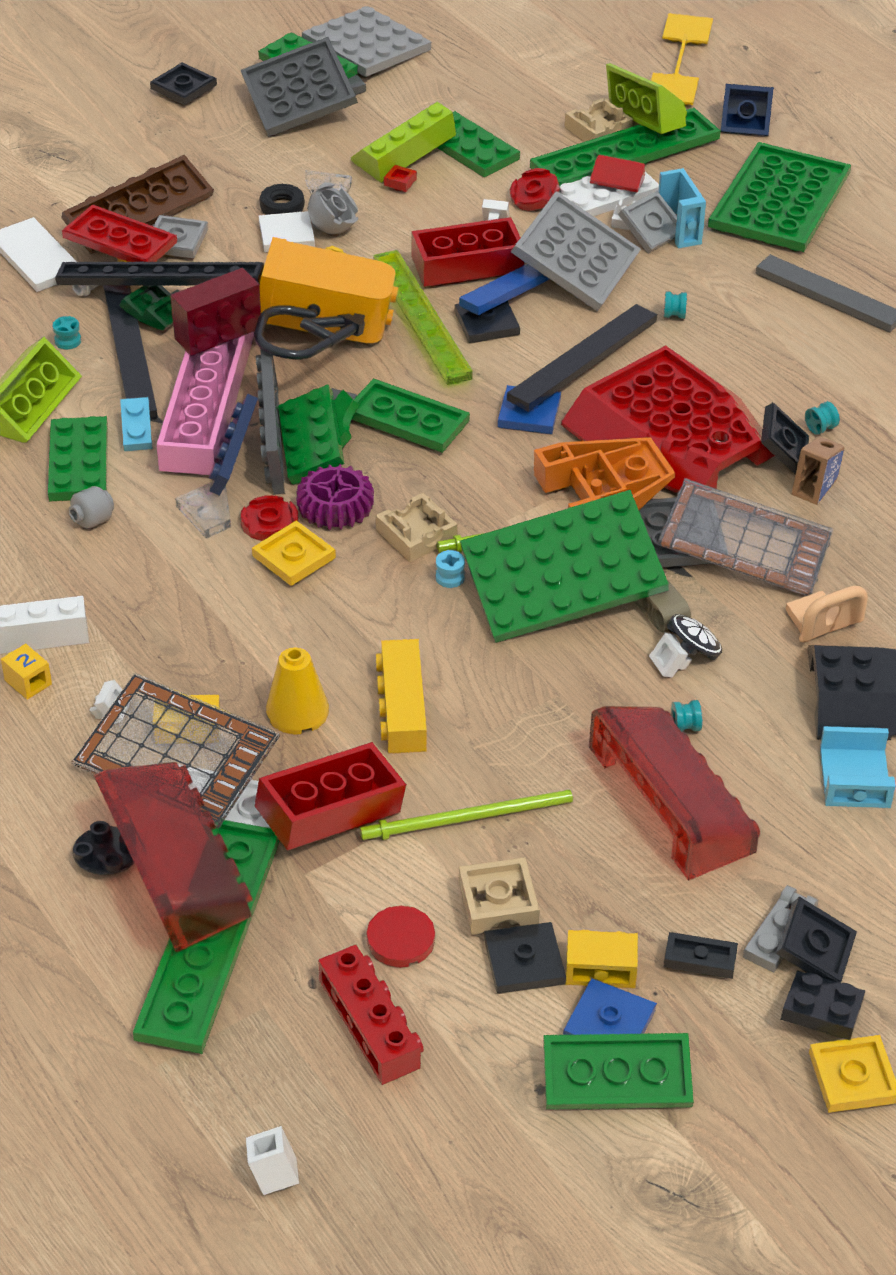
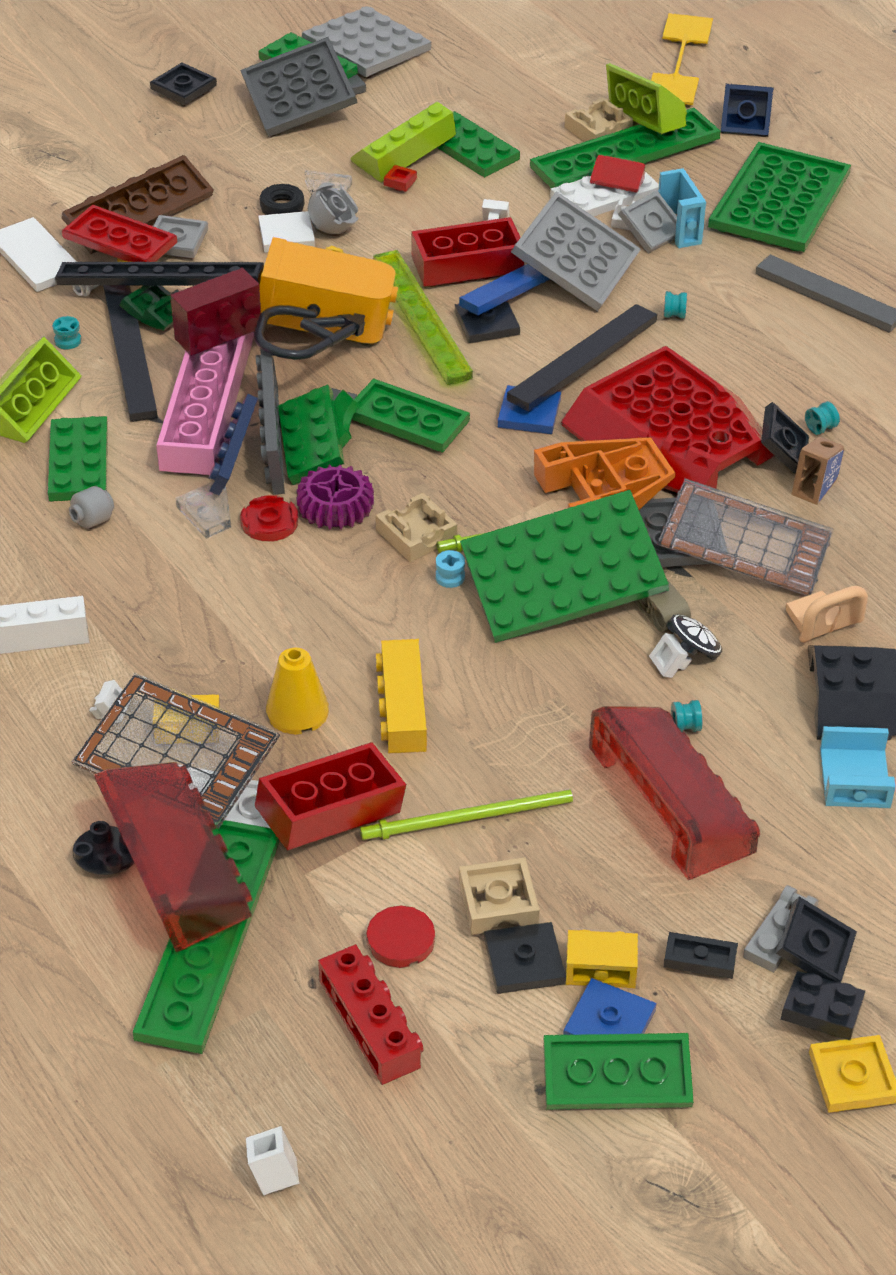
(26, 671): yellow brick -> none
(136, 424): medium azure plate -> none
(293, 553): yellow plate -> none
(534, 189): red tile -> none

